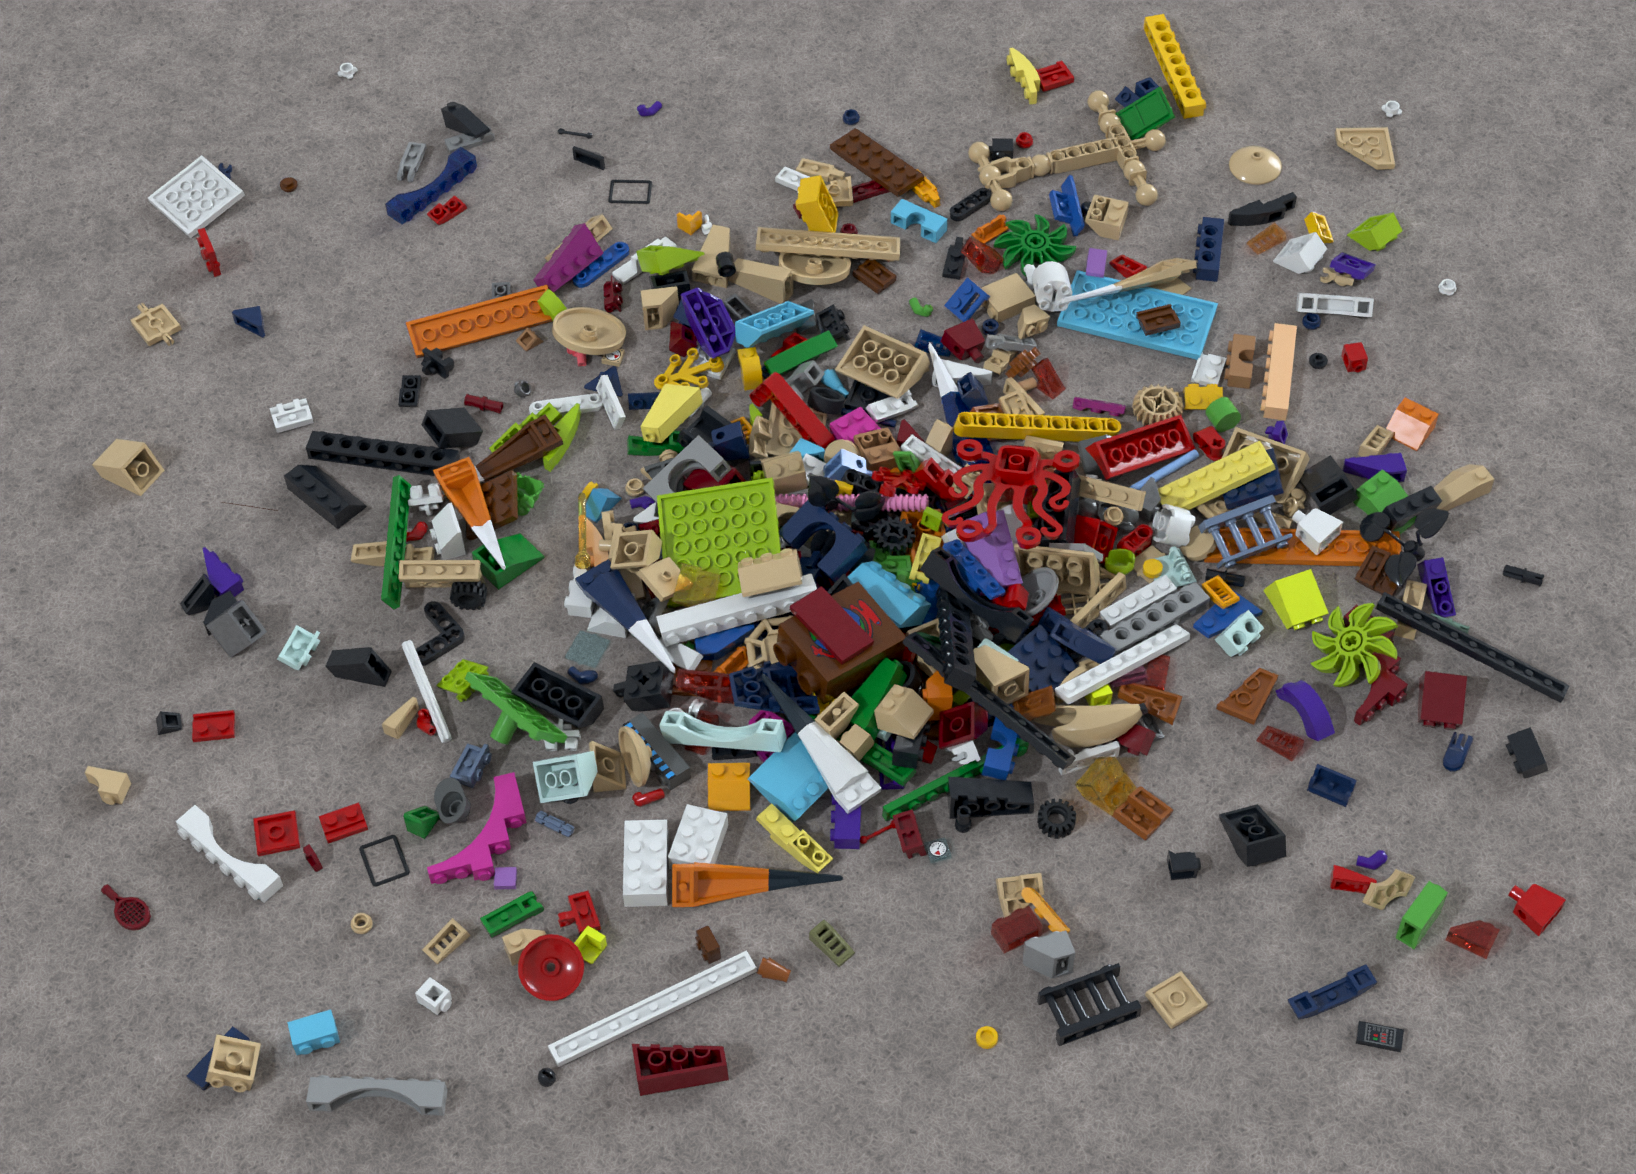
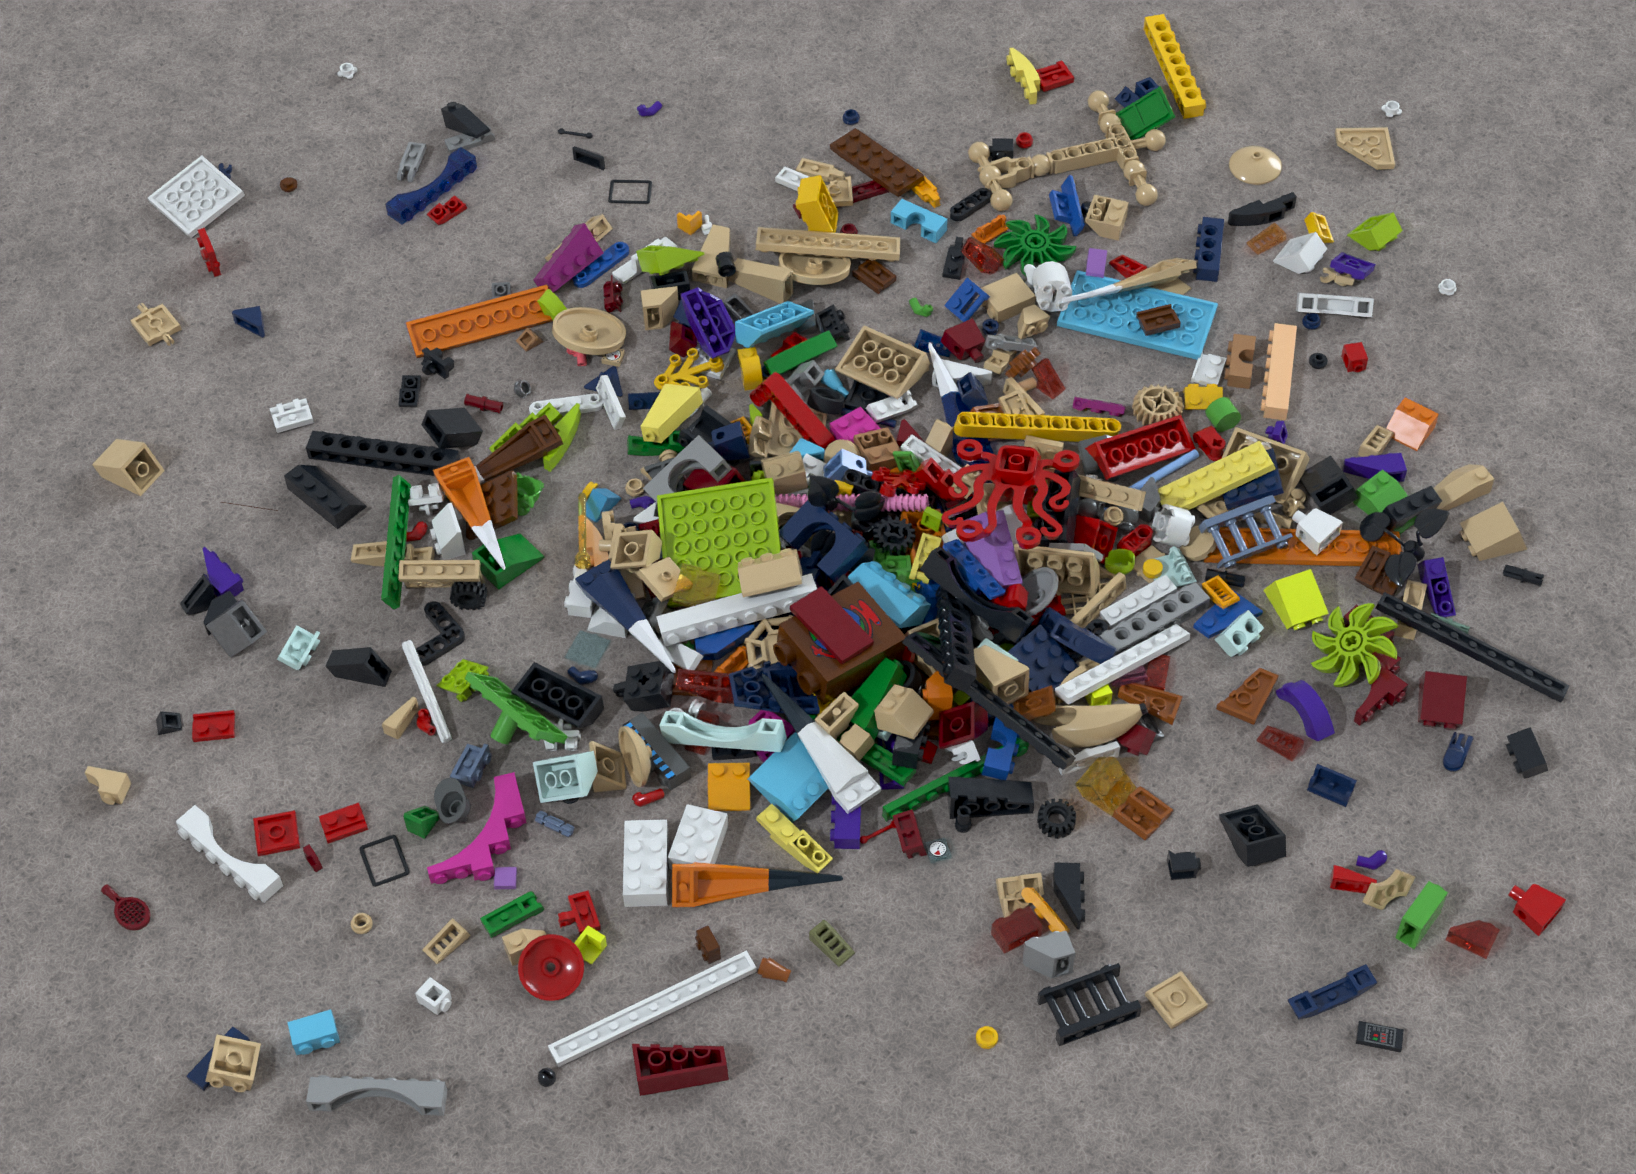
(1067, 887): none -> black slope
(1492, 533): none -> tan slope

